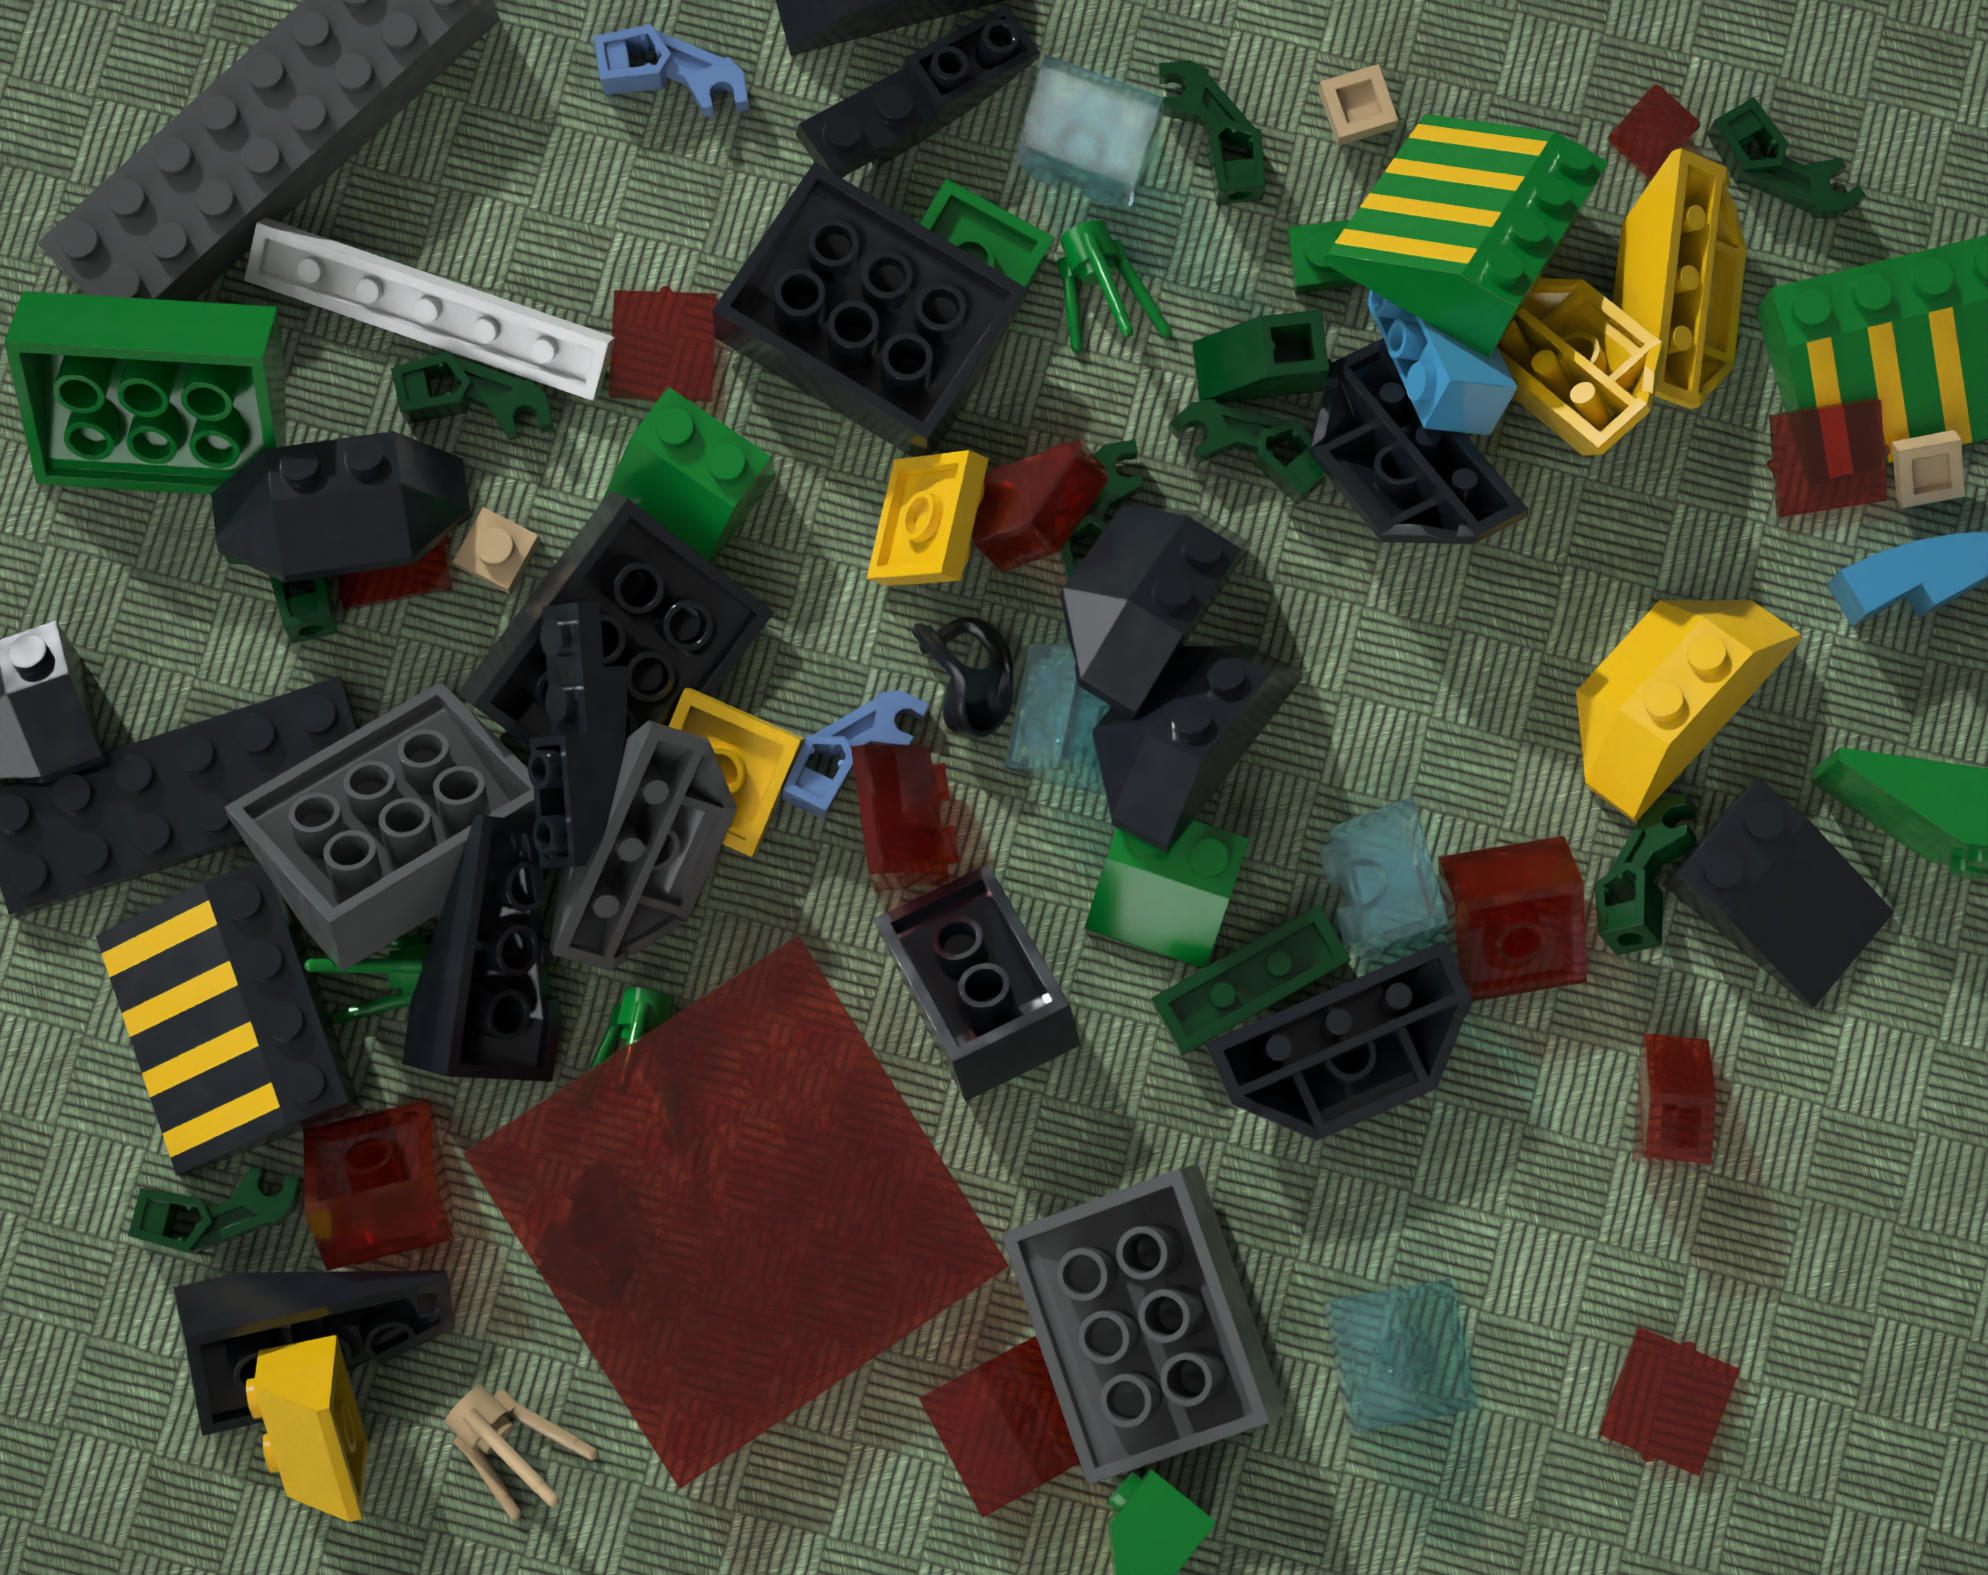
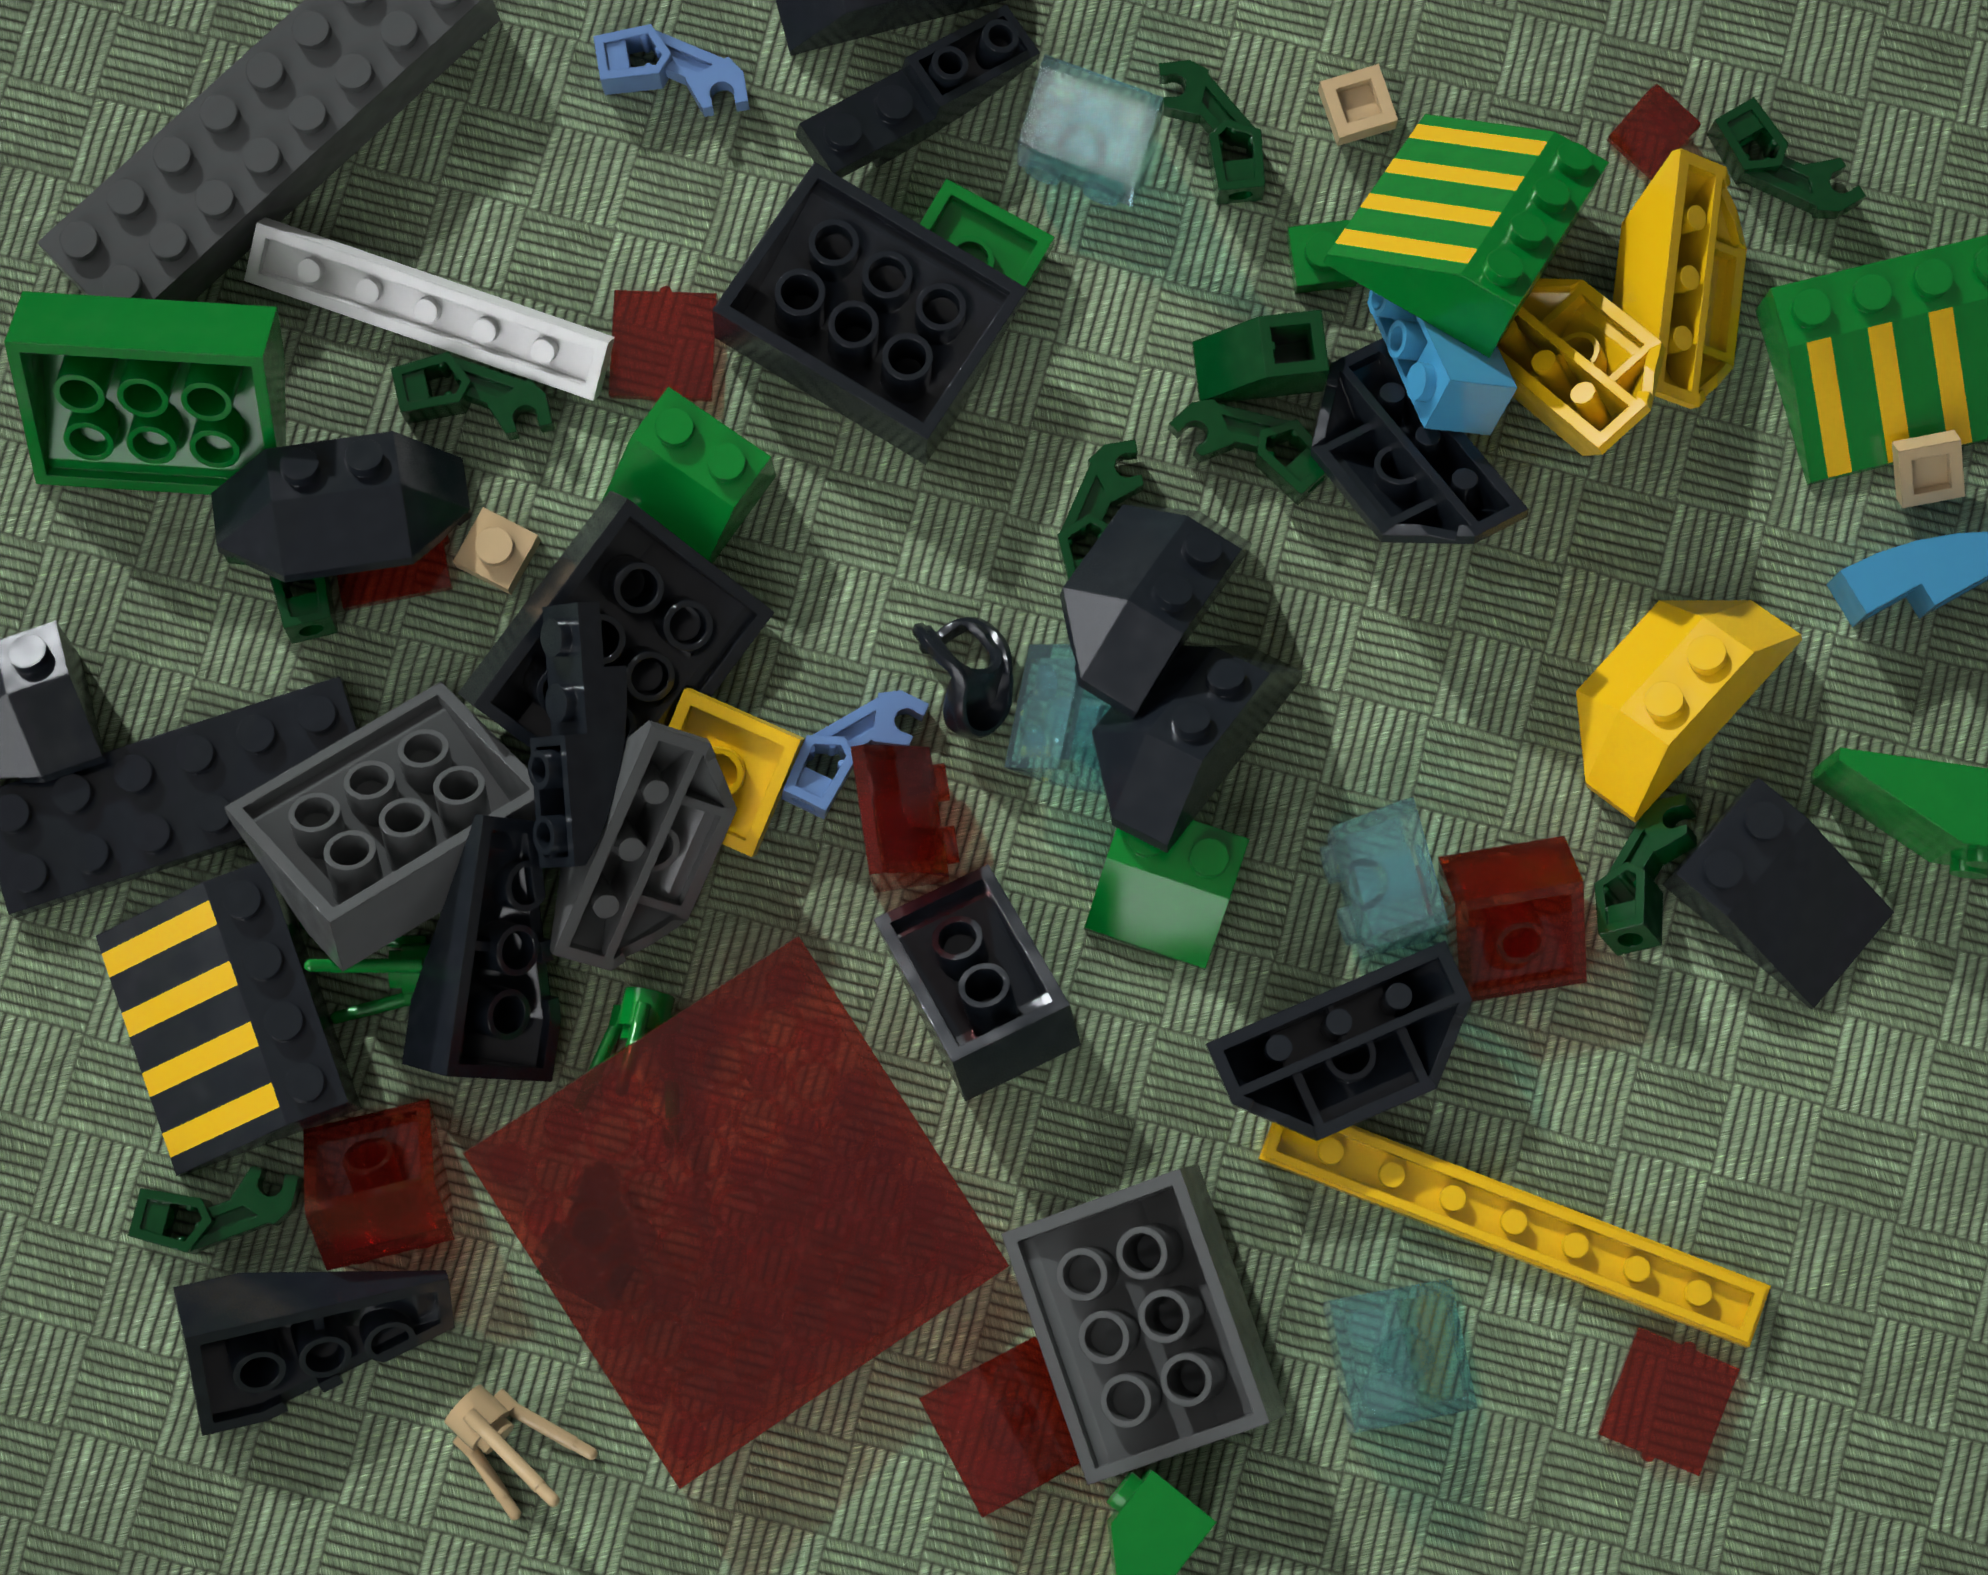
(311, 1425): yellow slope -> none
(928, 519): yellow plate -> none
(1036, 504): clear red slope -> none
(1094, 259): green plant -> none
(1250, 980): dark green plate -> none
(1525, 1228): none -> yellow tile
(1674, 1102): clear red slope -> none
(1828, 457): clear red piece -> none

